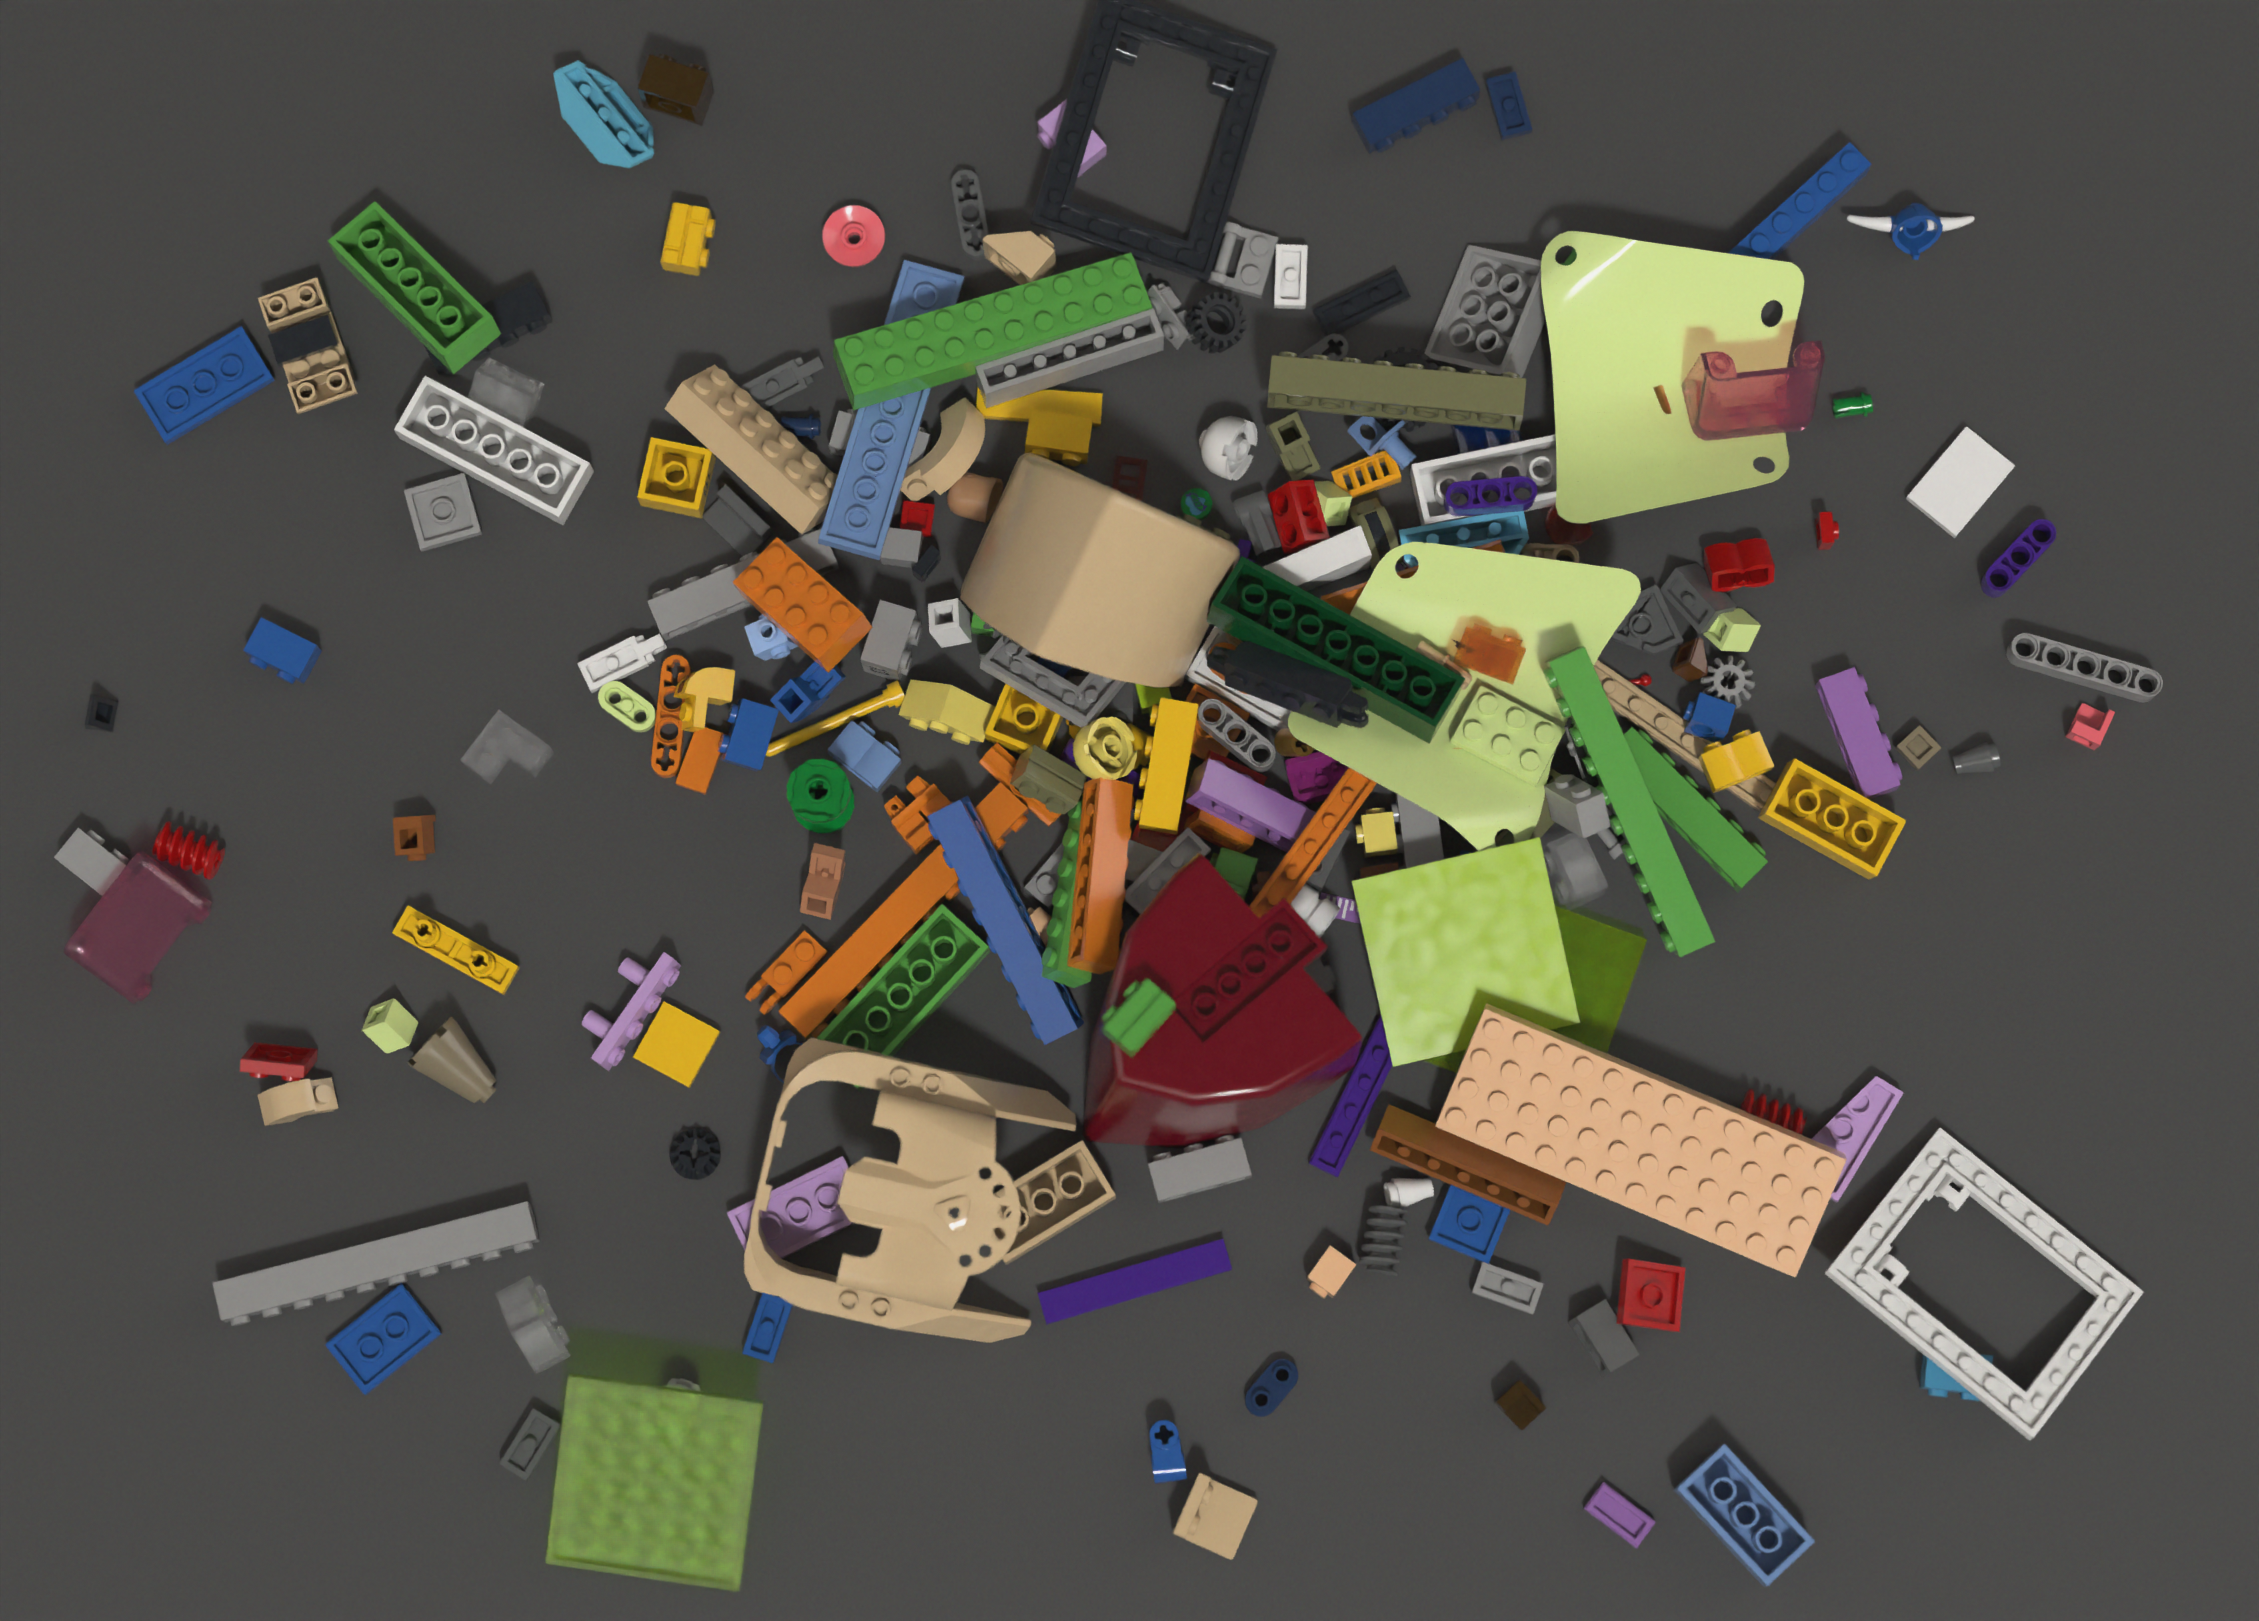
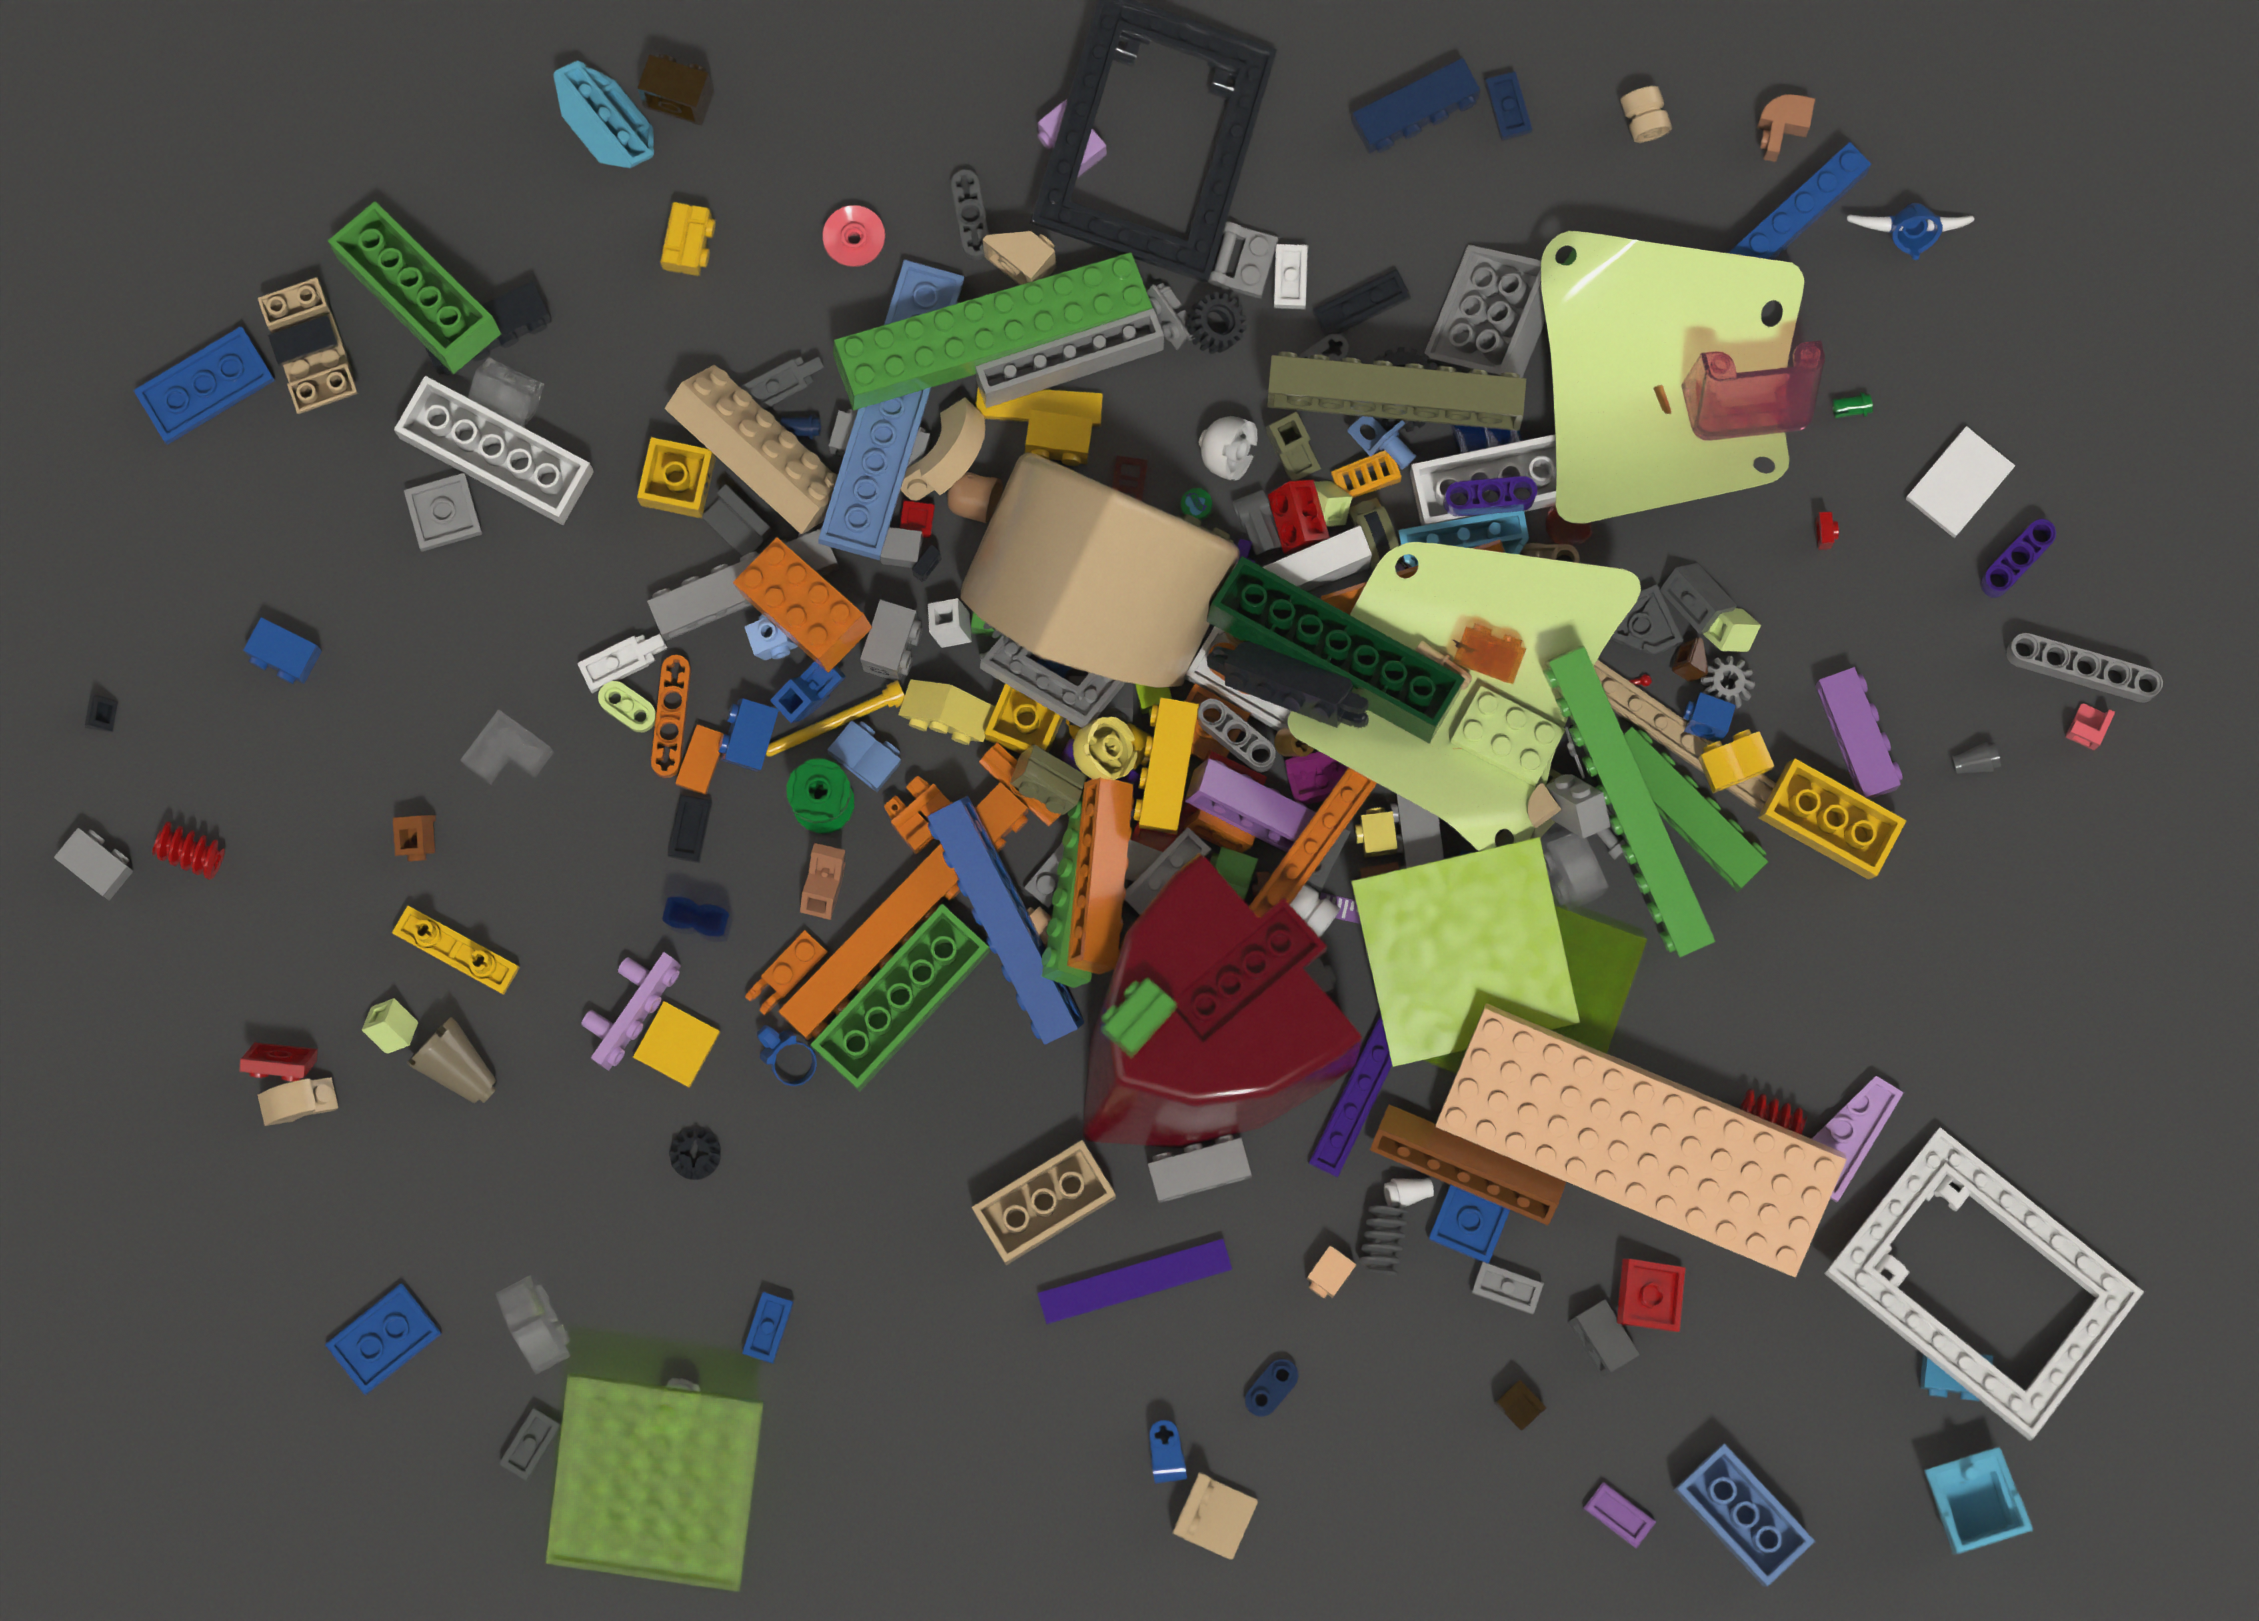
(136, 926): clear pink windscreen -> none
(376, 1262): light grey brick -> none
(688, 918): none -> clear blue brick
(690, 828): none -> black tile
(701, 687): yellow brick -> none
(798, 1211): lavender plate -> none
(945, 1140): tan piece -> none
(1541, 806): none -> tan tile
(1646, 114): none -> tan wheel
(1739, 564): red brick -> none
(1782, 115): none -> nougat brick
(1918, 748): dark tan plate -> none
(1977, 1501): none -> medium azure piece

